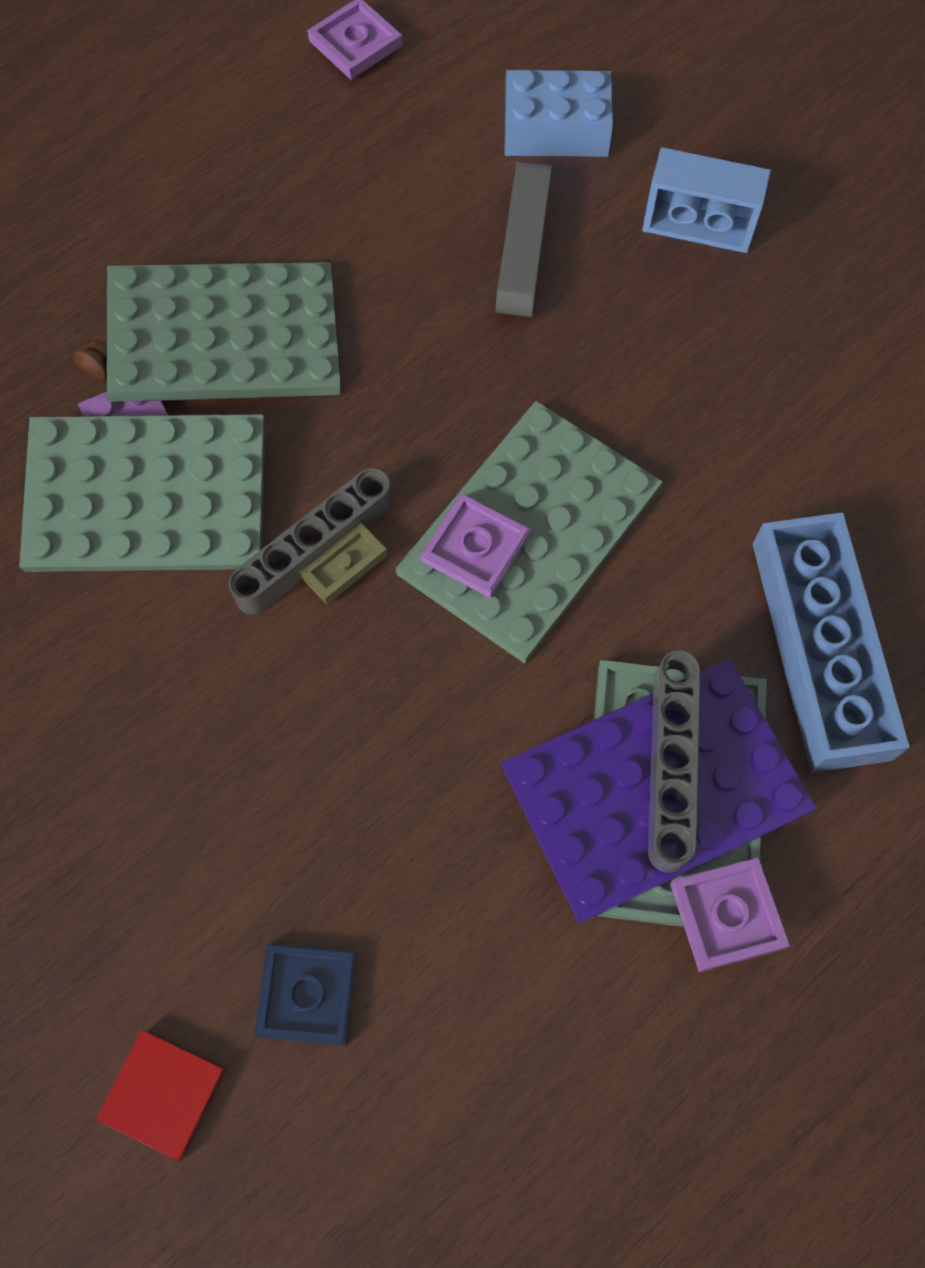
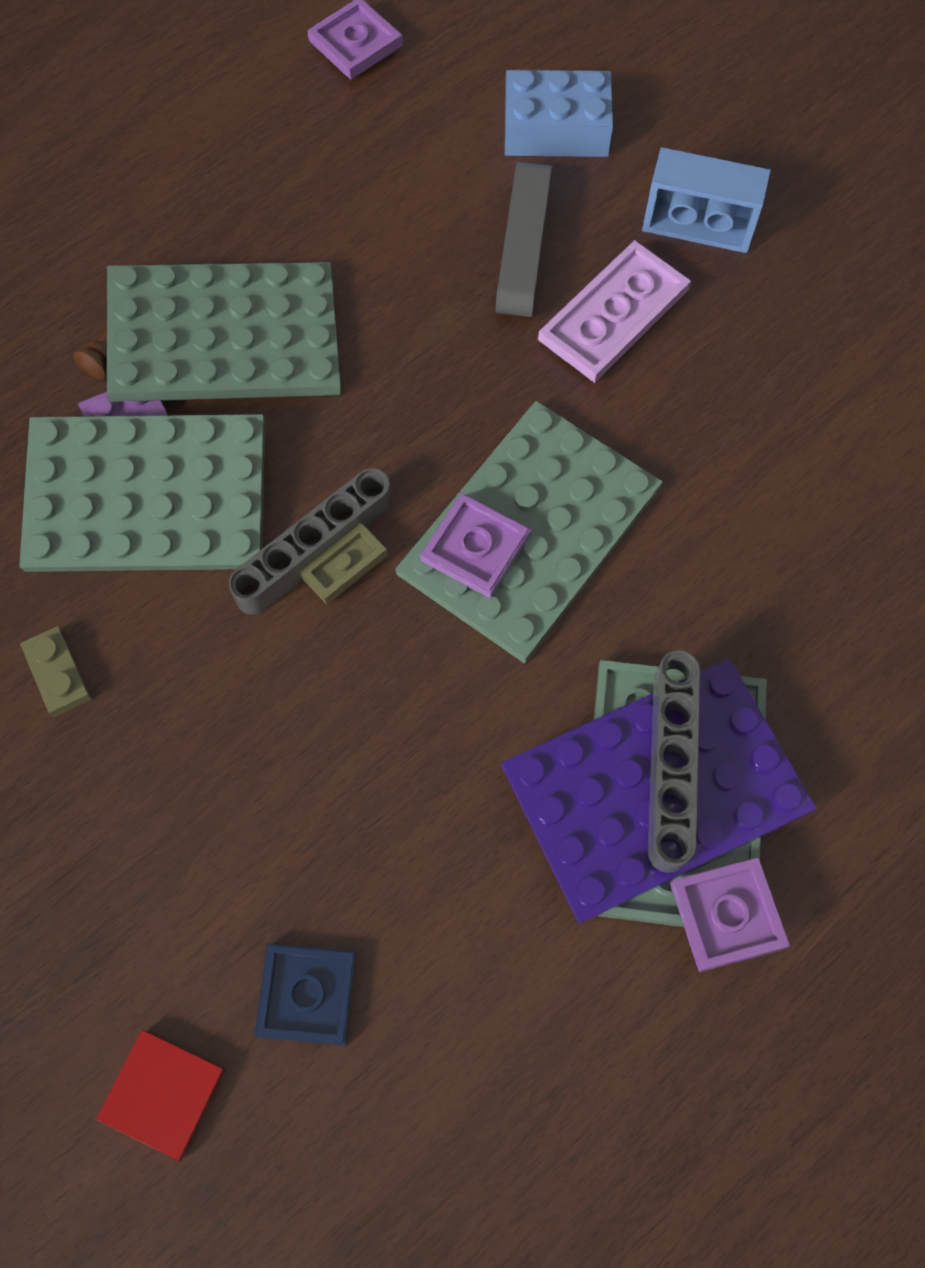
(55, 671): none -> olive plate
(614, 311): none -> lavender plate
(828, 643): medium blue brick -> none

